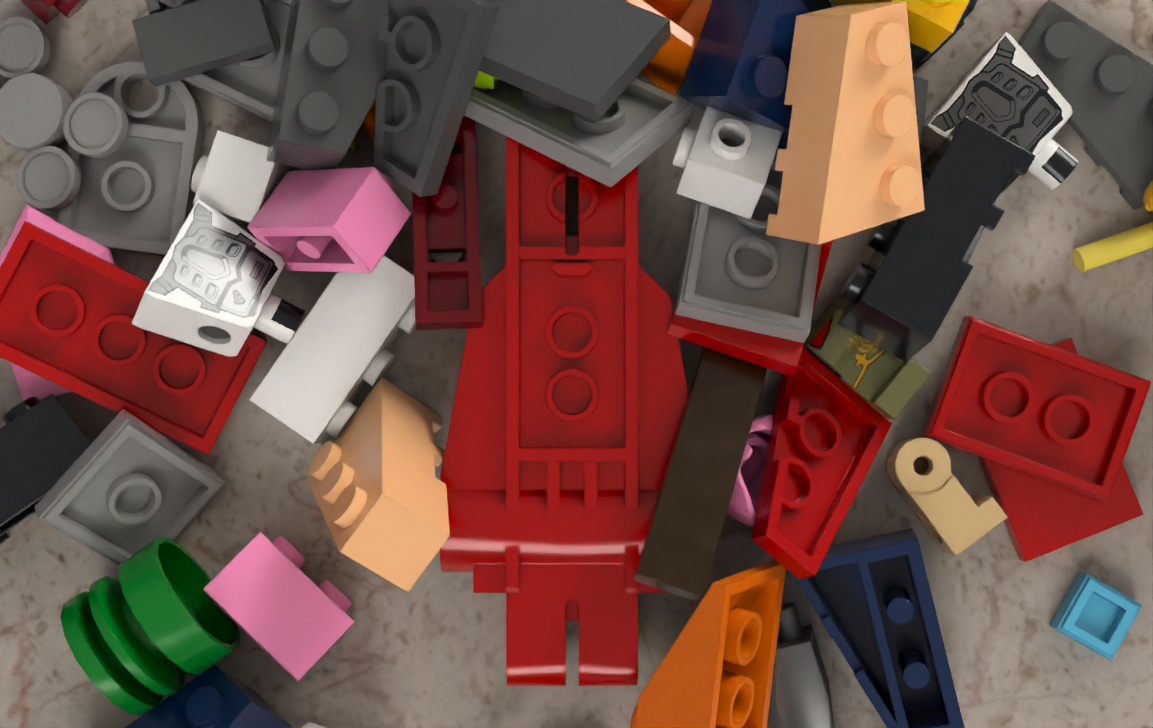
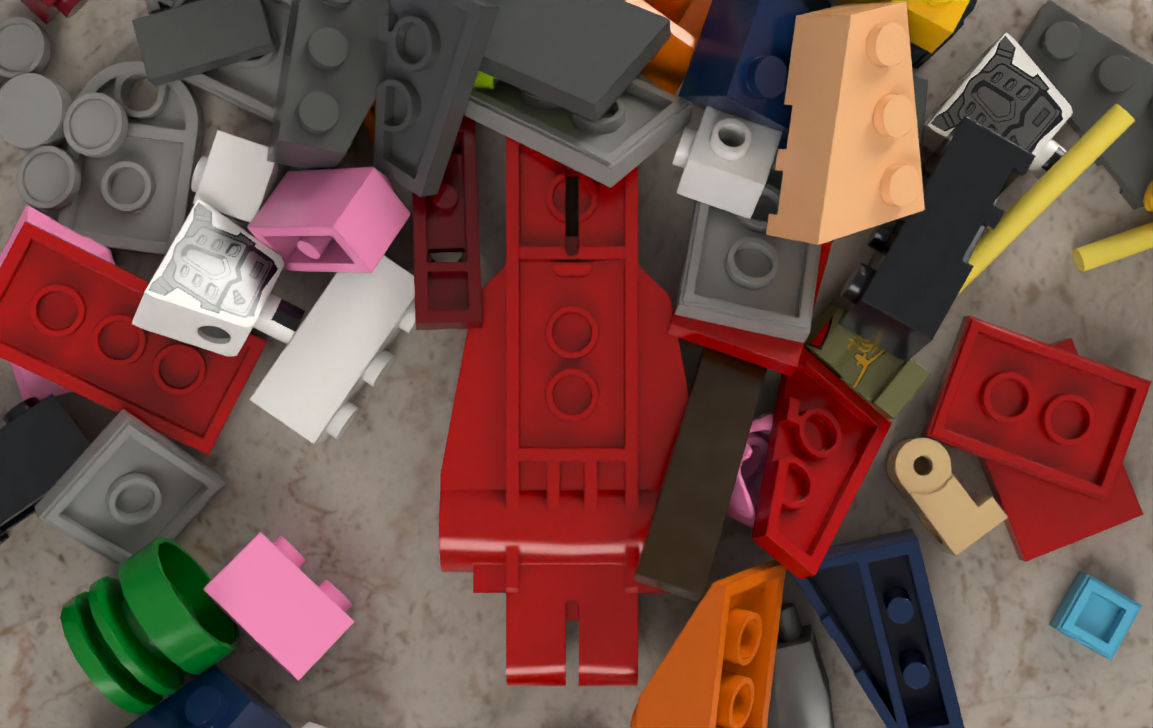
(383, 486): light nougat wedge -> none
(1049, 188): none -> light yellow bar

